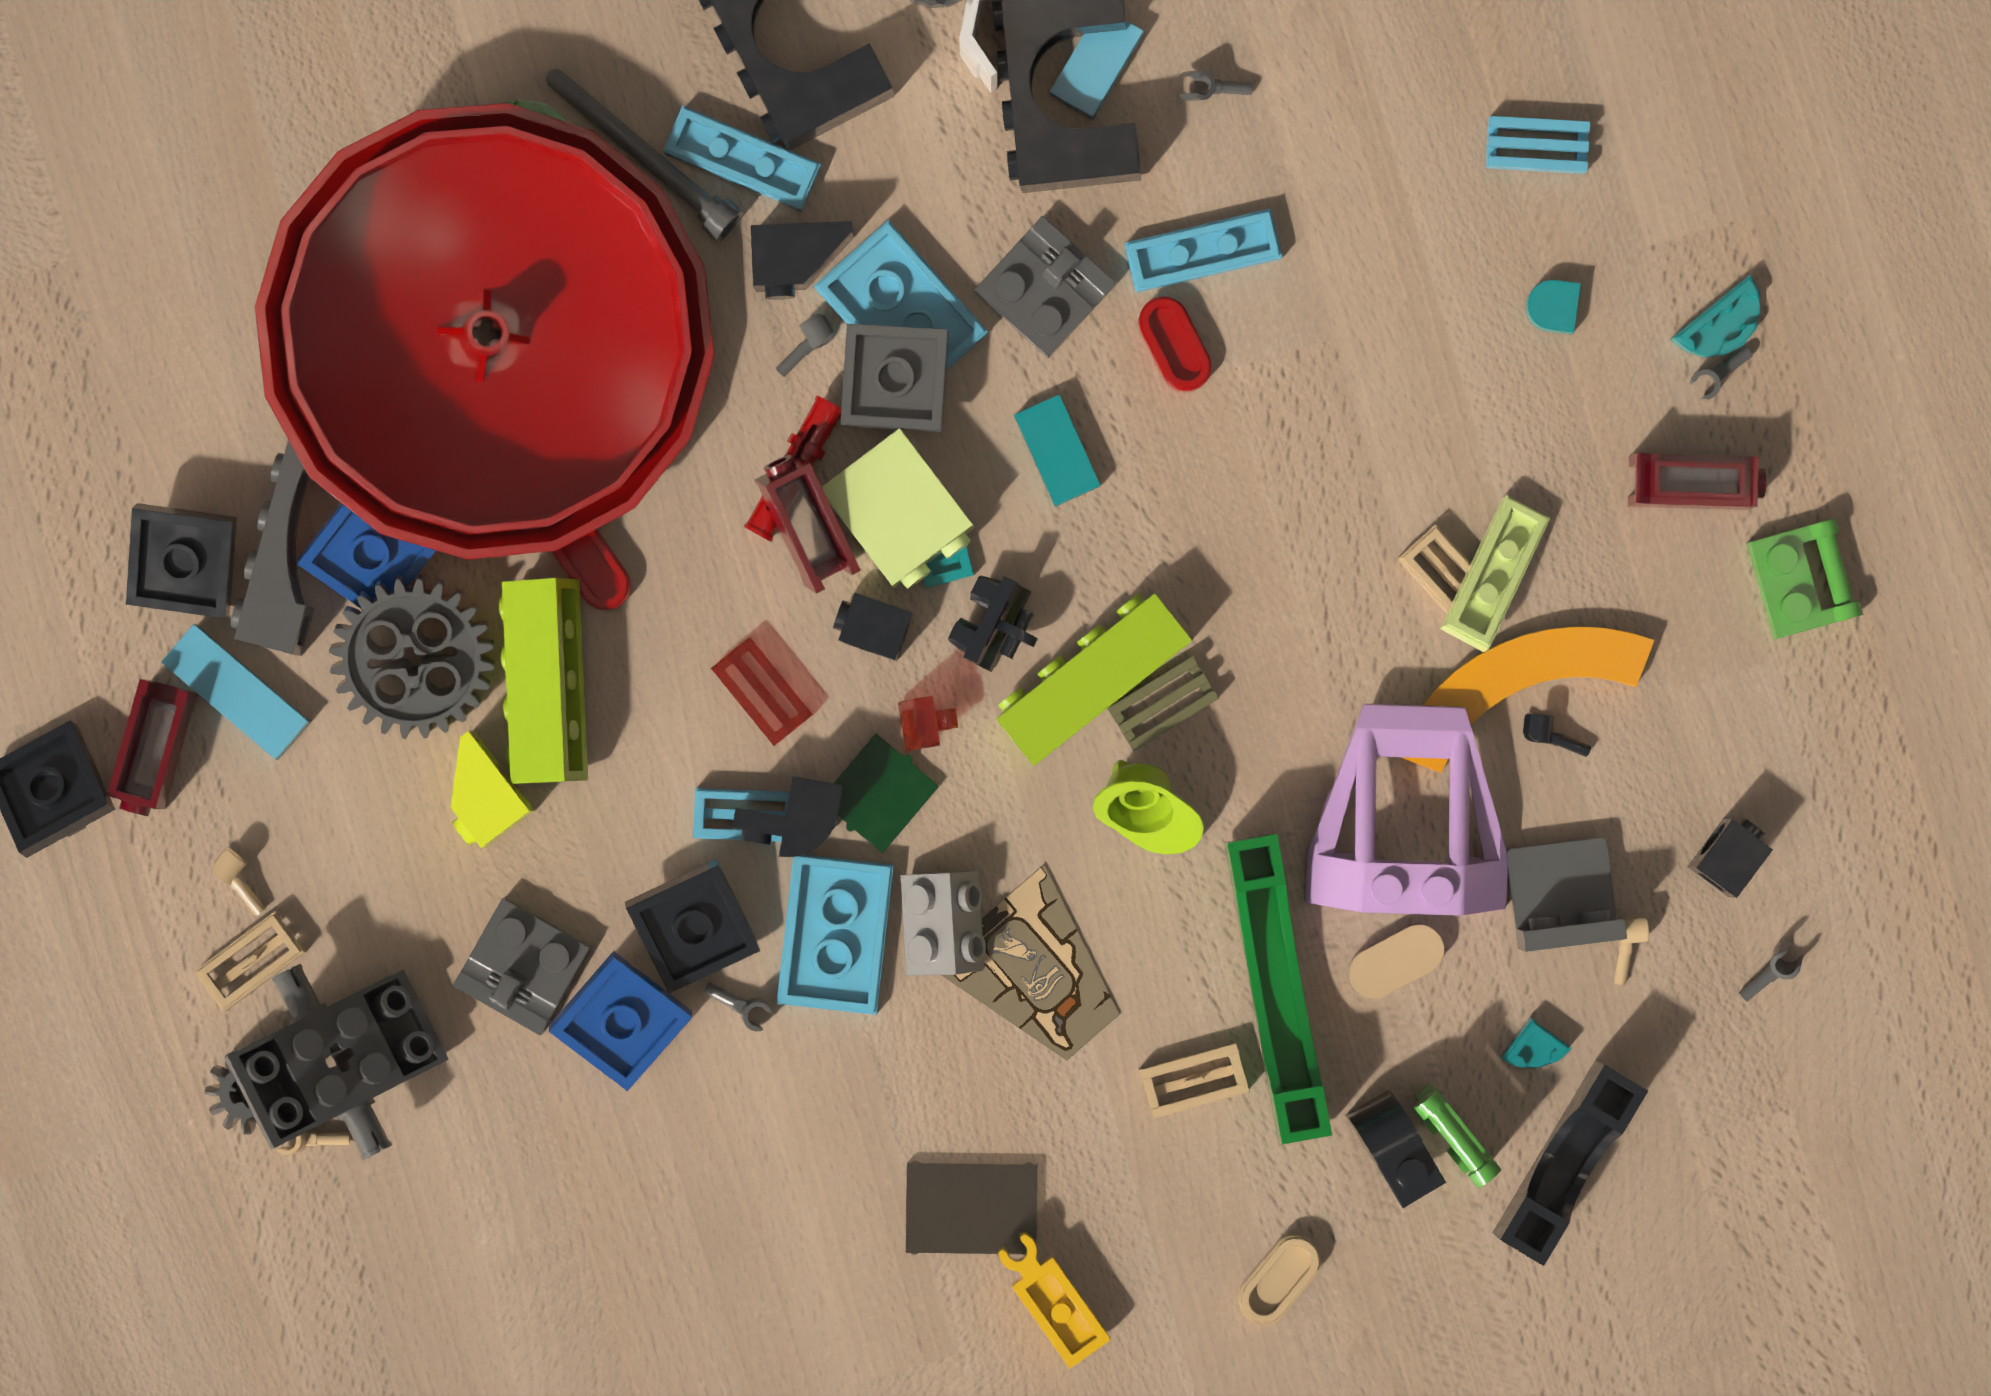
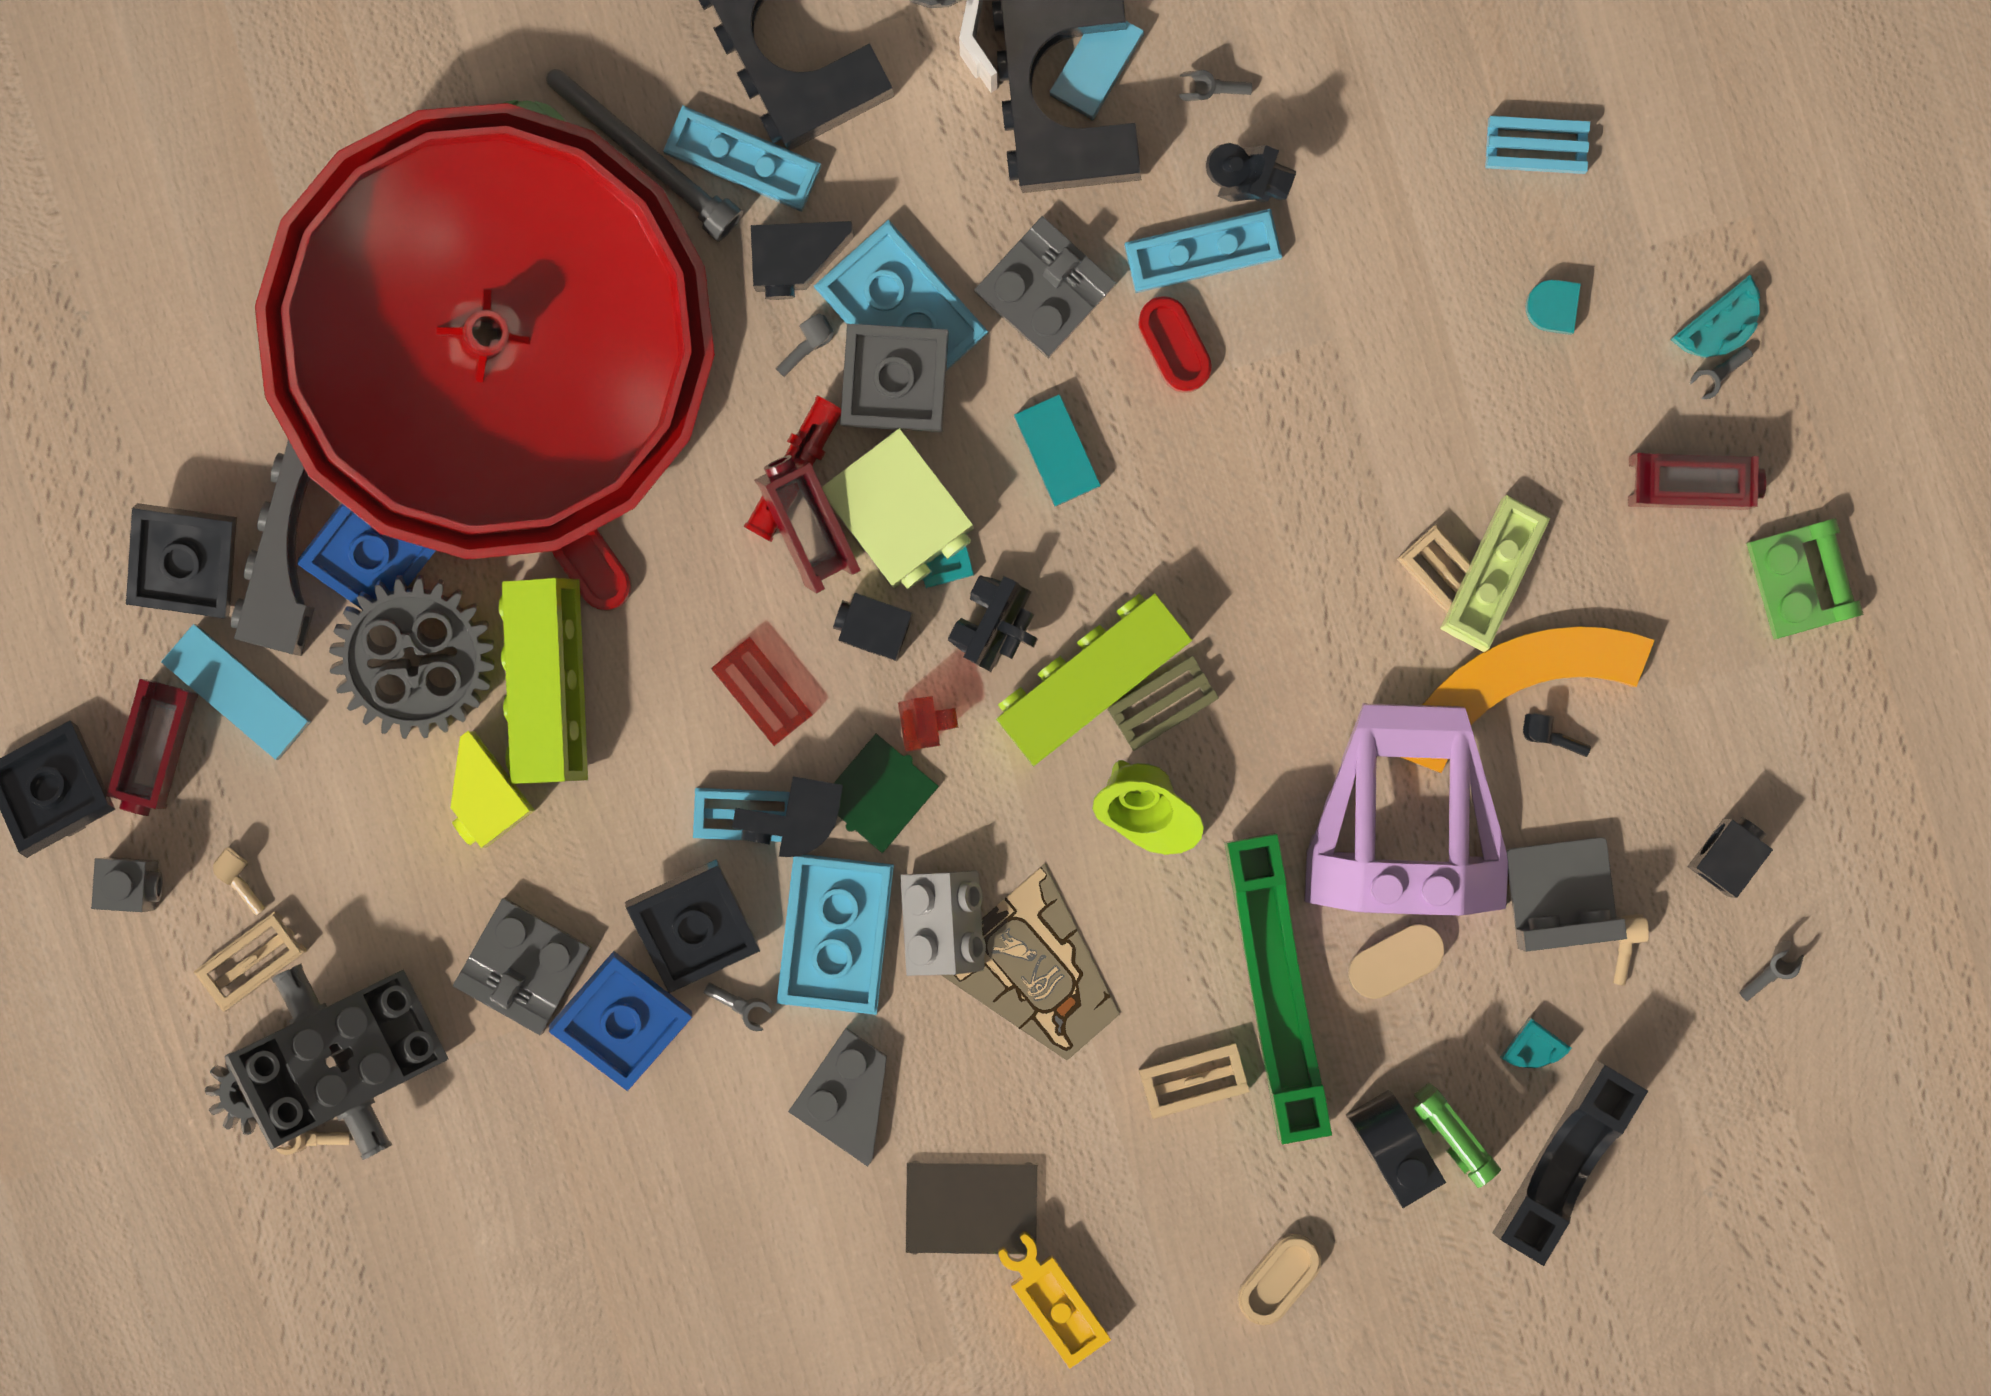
(126, 884): none -> dark grey brick
(845, 1096): none -> dark grey wing
(1248, 173): none -> black hips

